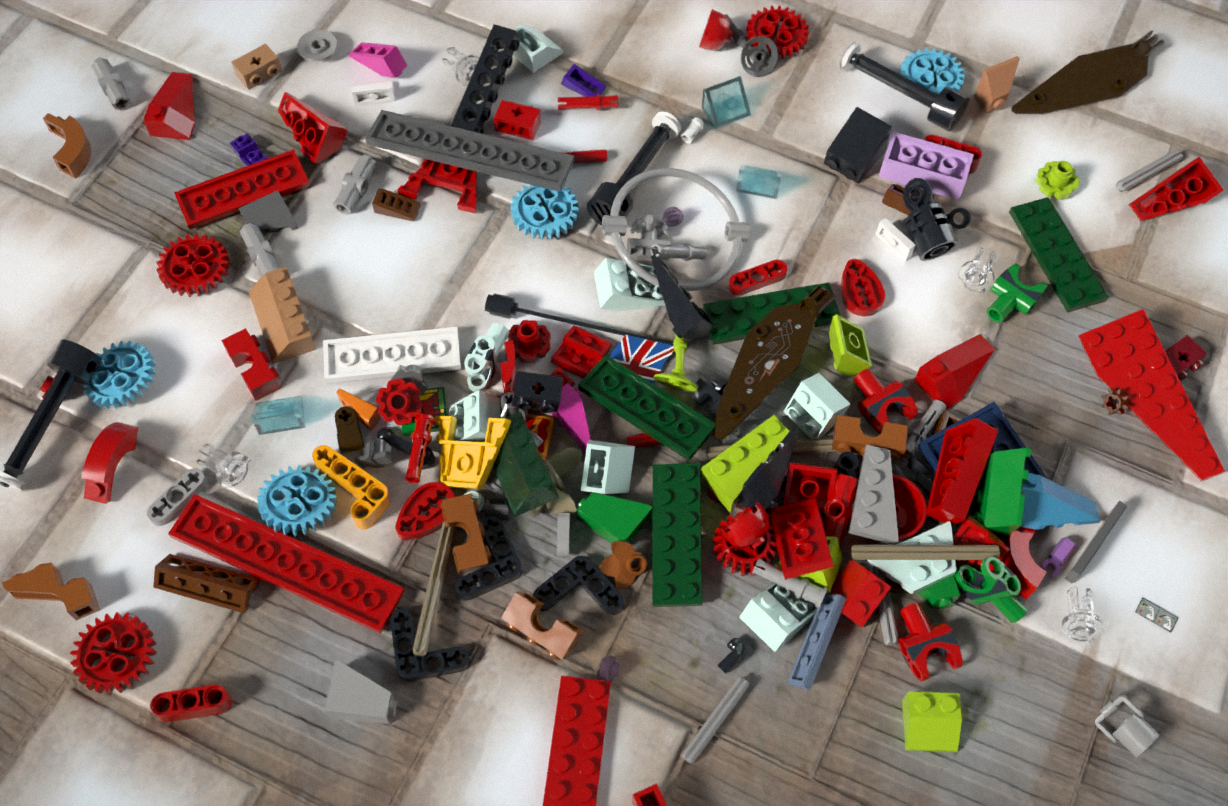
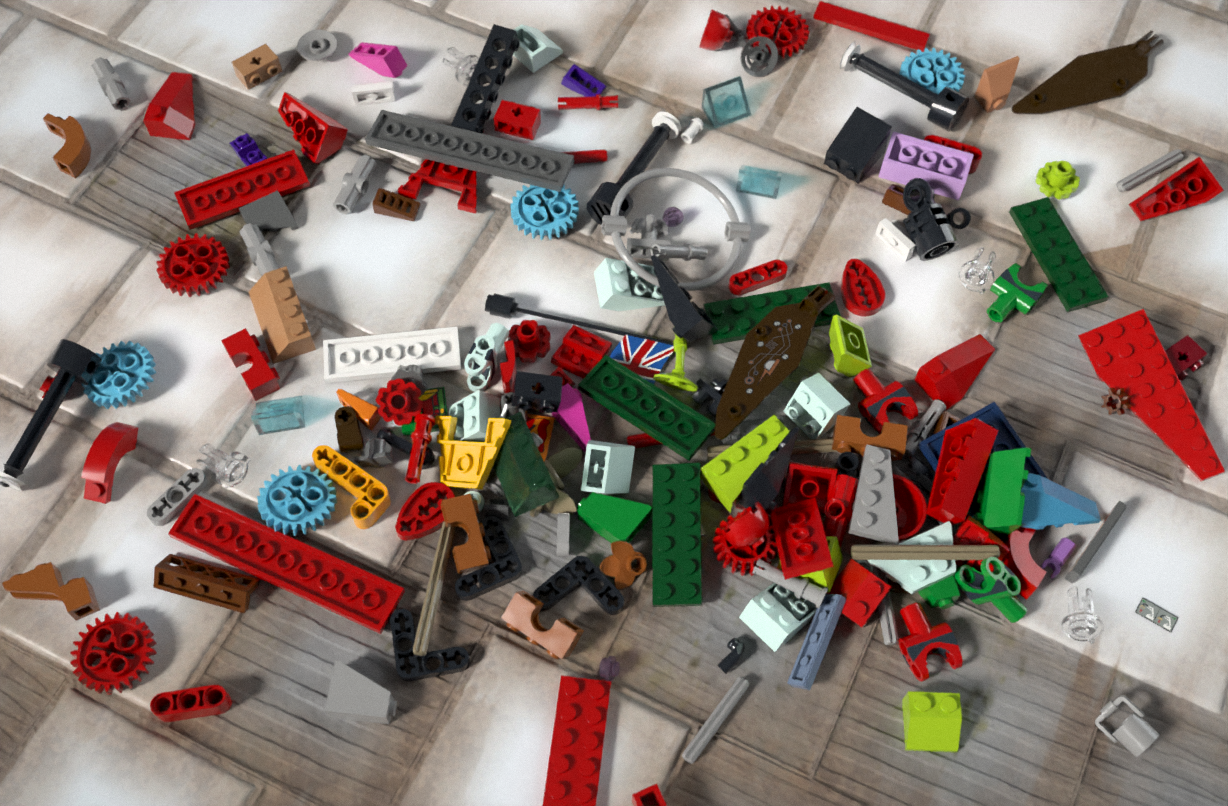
(871, 26): none -> red tile

